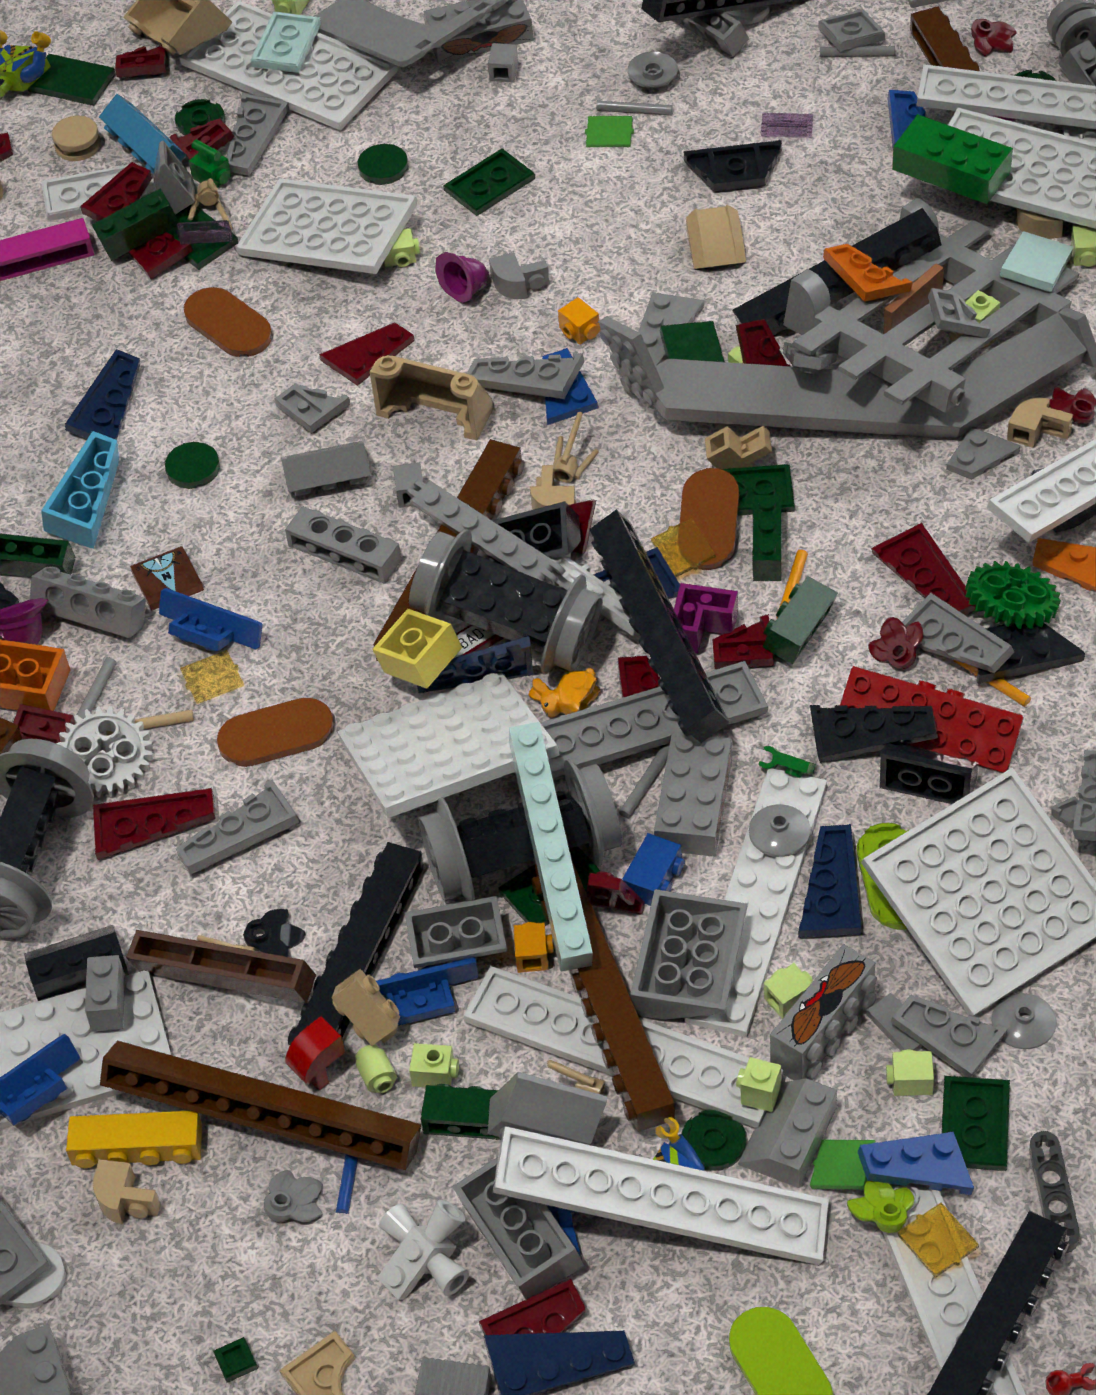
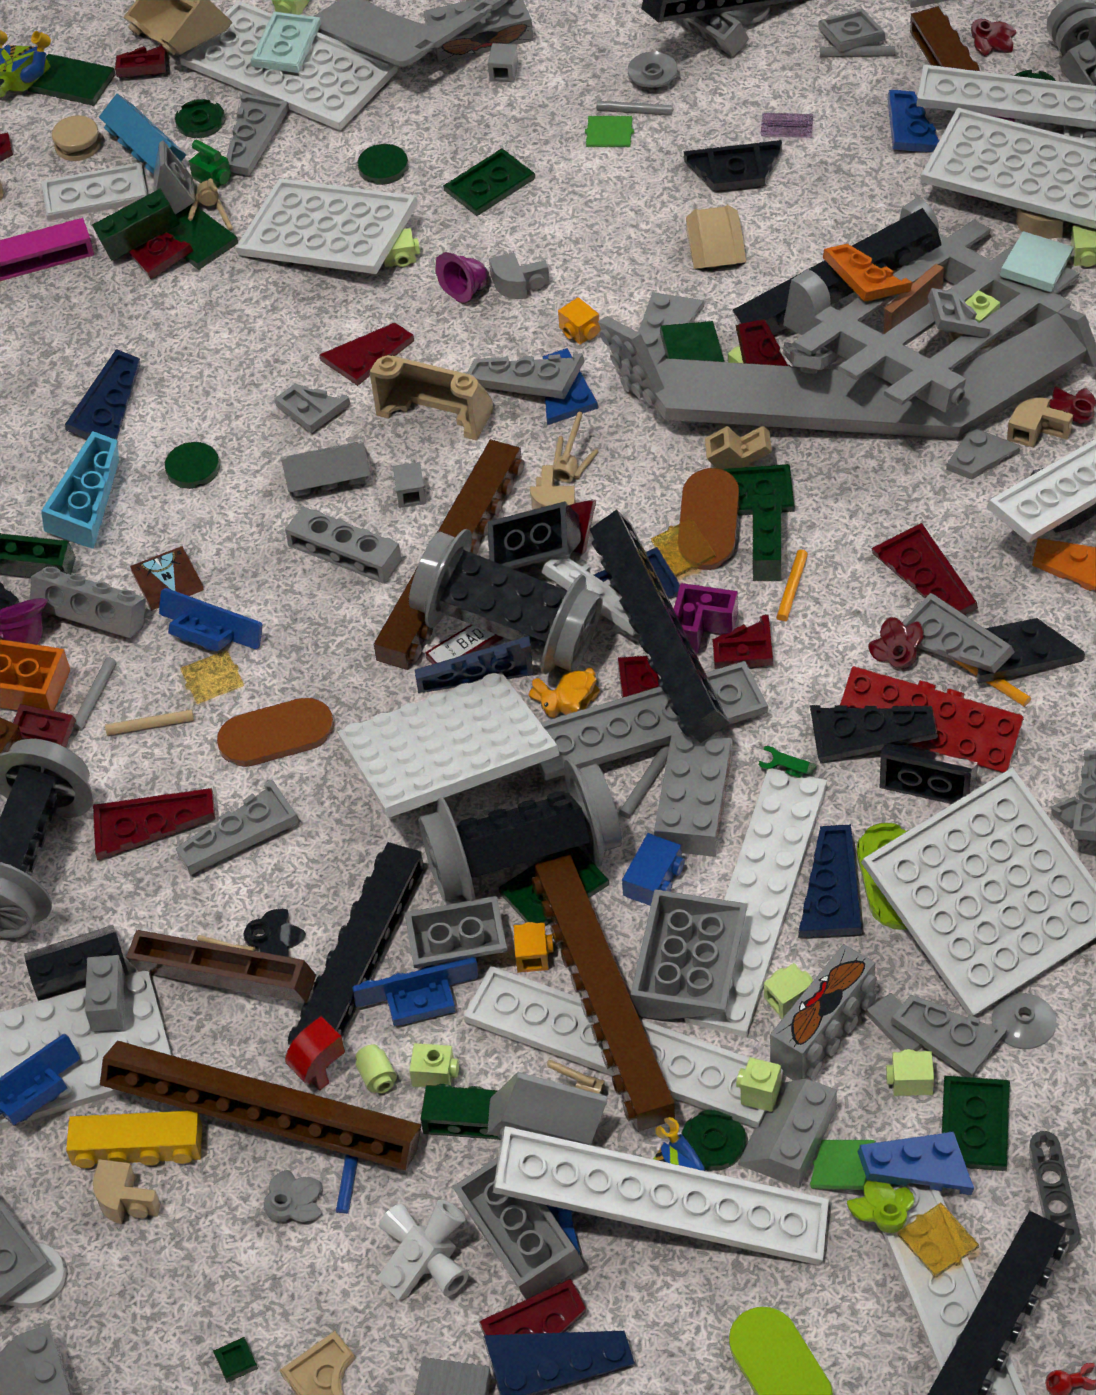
(106, 749): white gear -> none
(118, 192): dark red wing -> none
(204, 232): clear purple tile -> none
(213, 134): dark red wing -> none
(227, 322): dark orange tile -> none
(366, 1008): tan brick -> none
(417, 648): light yellow brick -> none
(485, 533): light grey hinge -> none
(550, 847): light aqua brick -> none
(612, 893): dark red wing -> none
(779, 840): light grey dish -> none
(798, 619): brick -> none
(952, 159): green brick -> none
(1012, 594): green gear -> none

